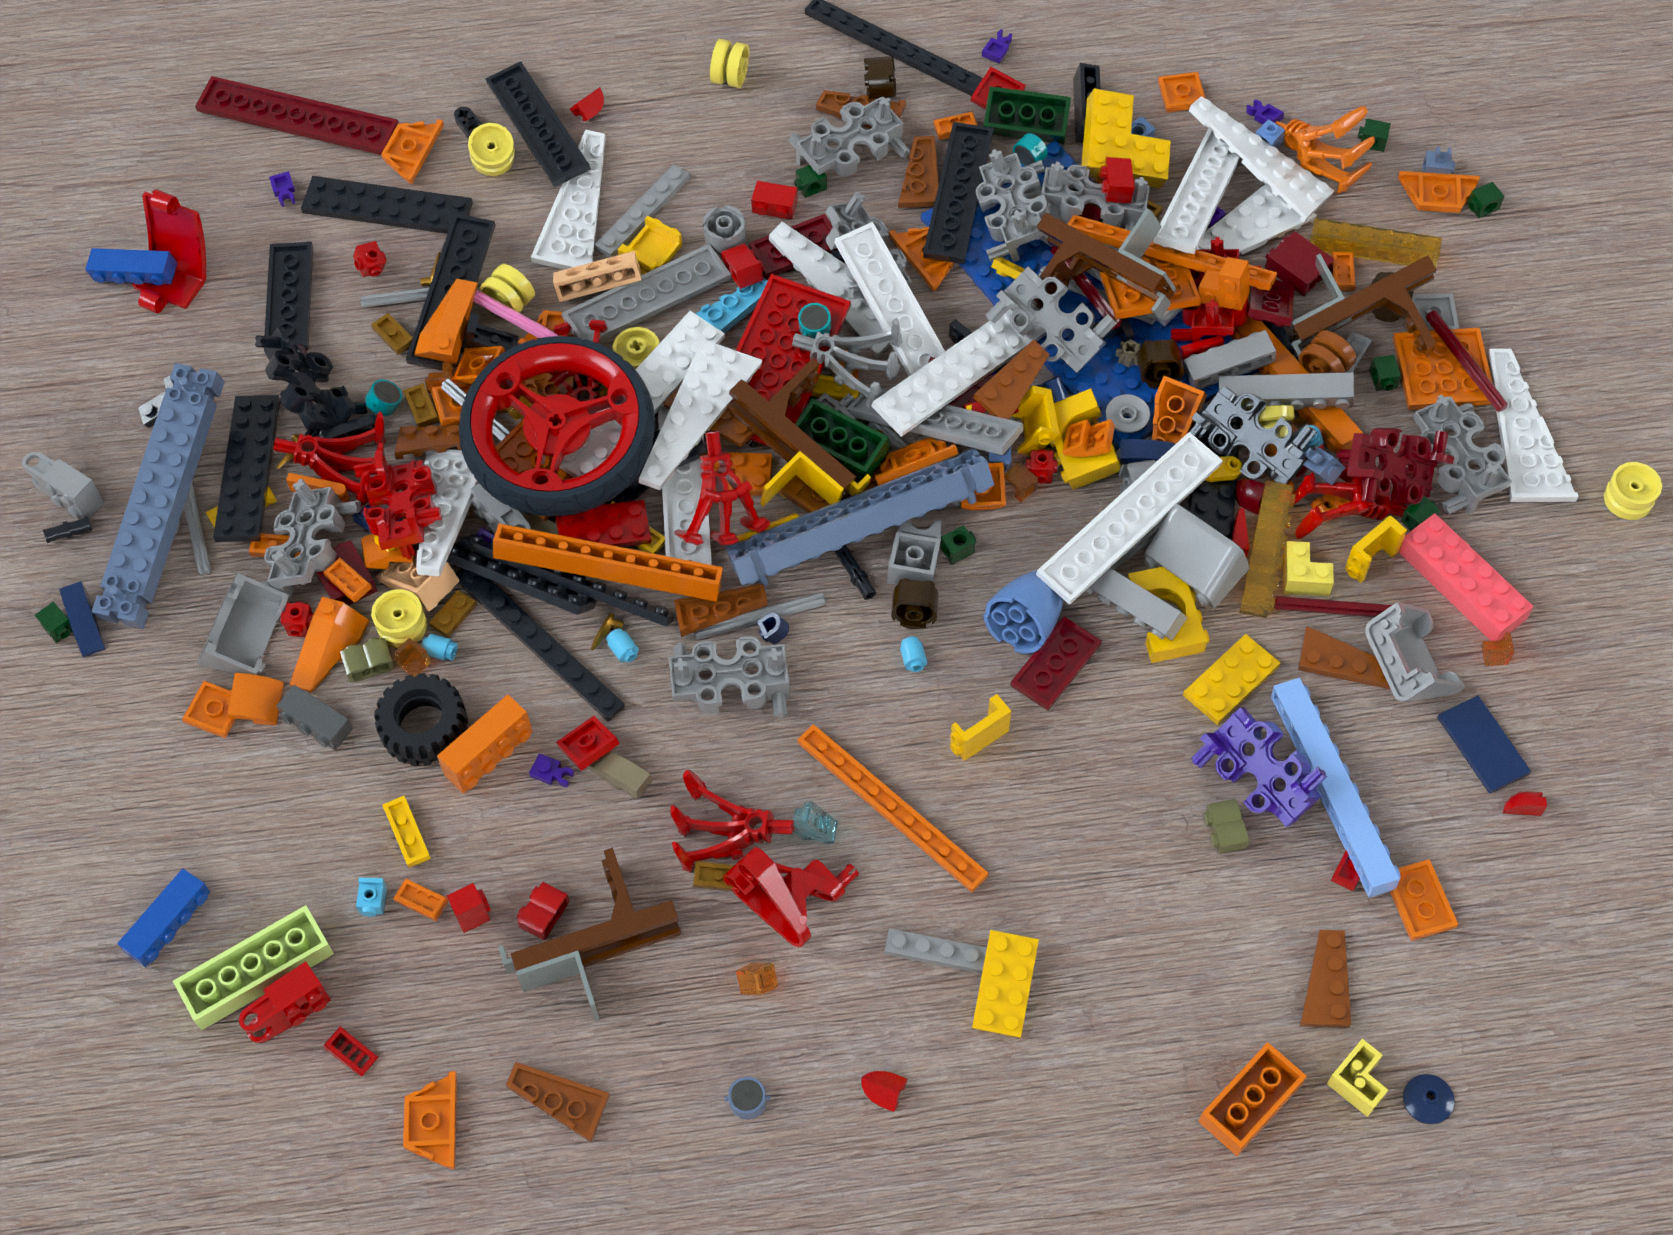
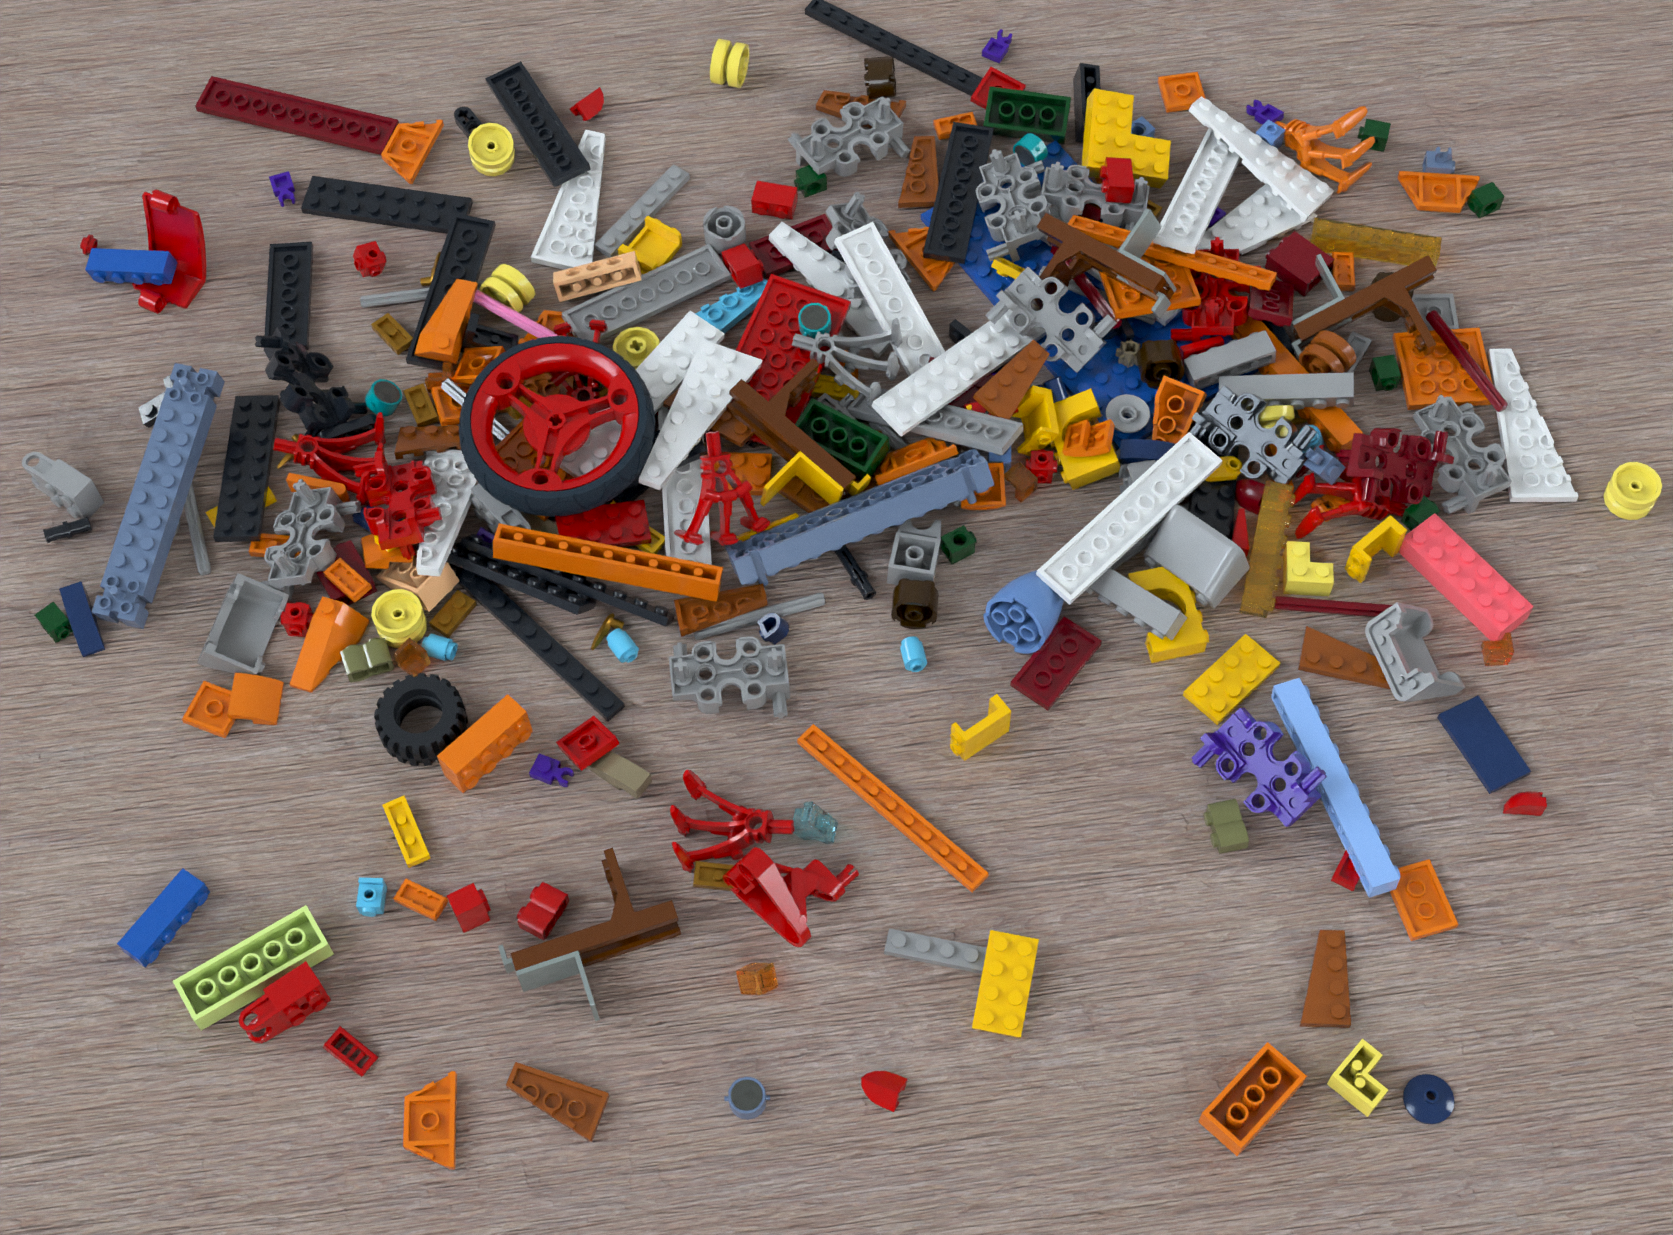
(88, 243): none -> red plate
(314, 718): dark grey brick -> none
(1227, 287): orange brick -> none

